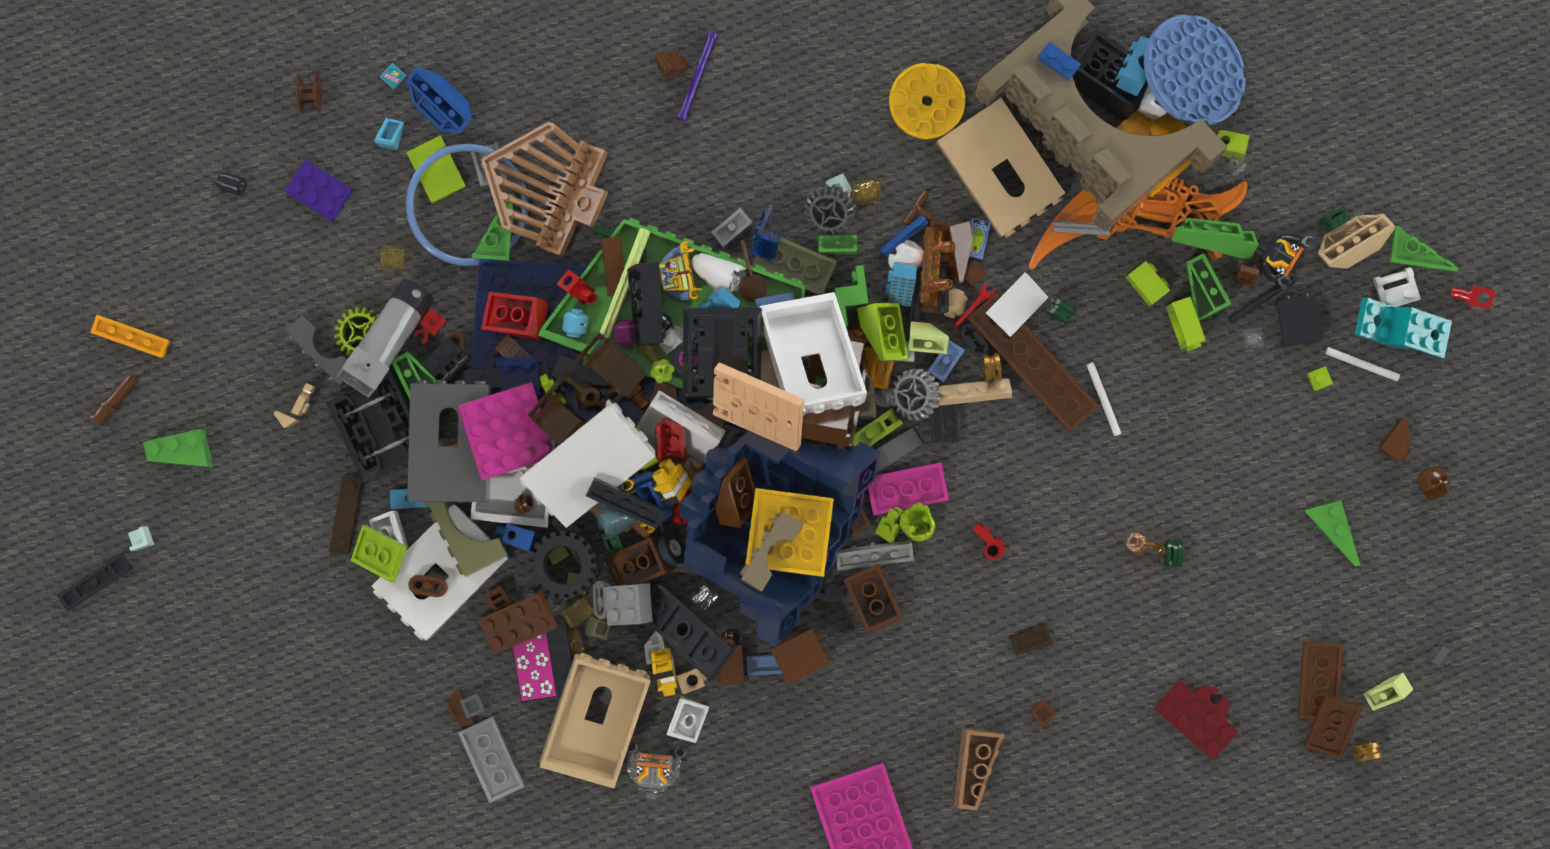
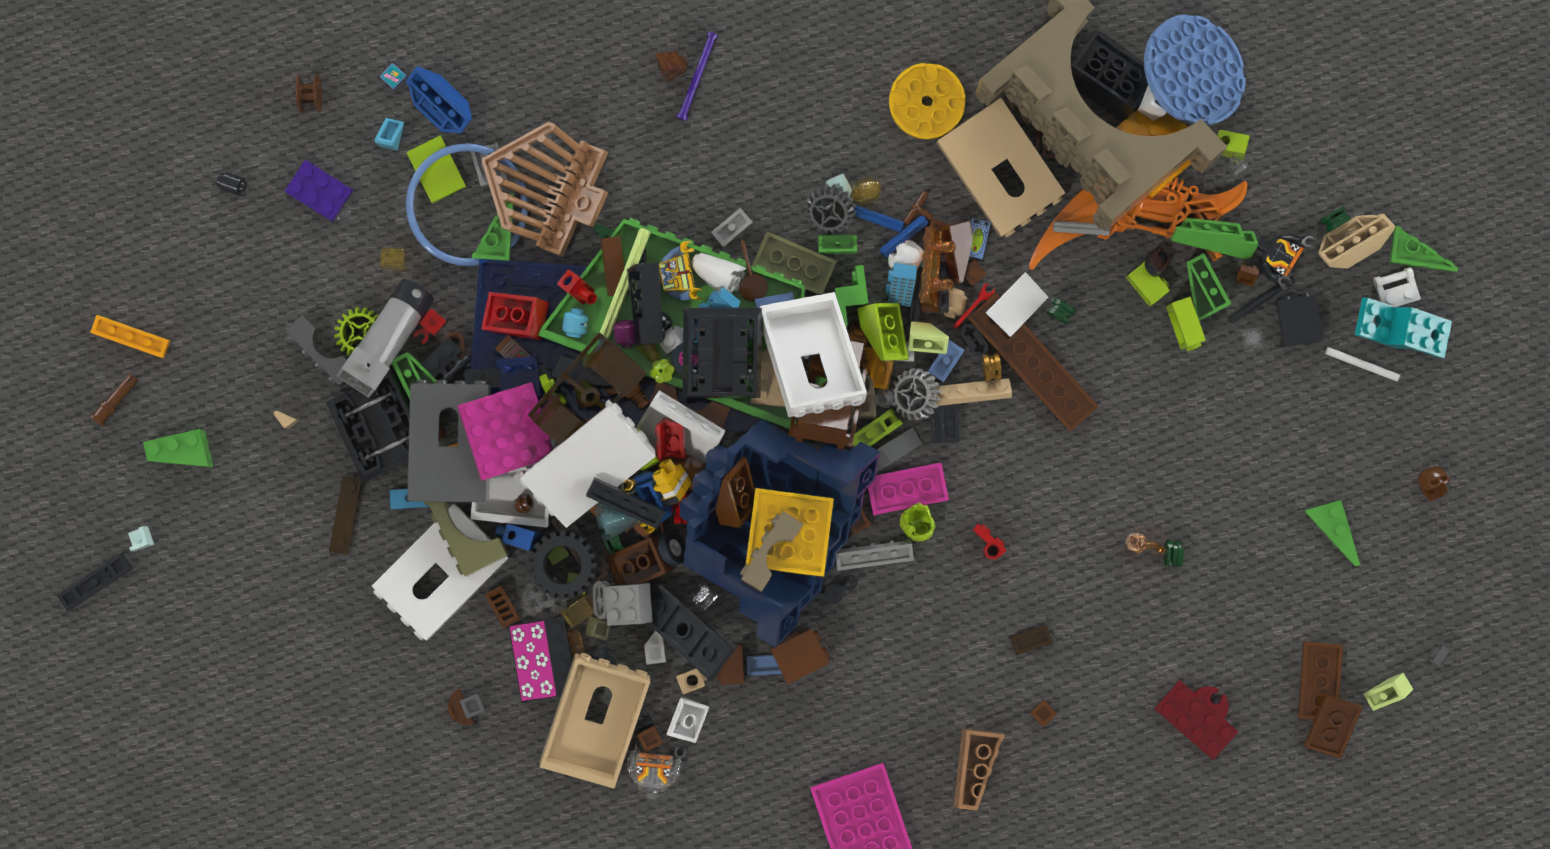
(302, 404): tan plate -> none
(378, 553): lime tile -> none
(390, 525): white slope -> none
(428, 586): reddish brown plate -> none
(491, 759): light grey tile -> none
(518, 623): reddish brown plate -> none
(650, 738): none -> reddish brown tile
(664, 671): yellow hips -> none
(731, 637): reddish brown plate -> none
(758, 406): light nougat door -> none
(765, 242): clear blue bracket -> none
(873, 599): reddish brown slope -> none
(878, 218): none -> blue axle
(888, 526): lime plate -> none
(1058, 61): blue plate -> none
(1103, 398): white bar -> none
(1133, 75): dark azure arch -> none
(1157, 262): none -> black tile
(1319, 378): lime plate -> none
(1366, 750): pearl gold wheel -> none
(1397, 441): reddish brown slope -> none
(1471, 297): red bracket -> none

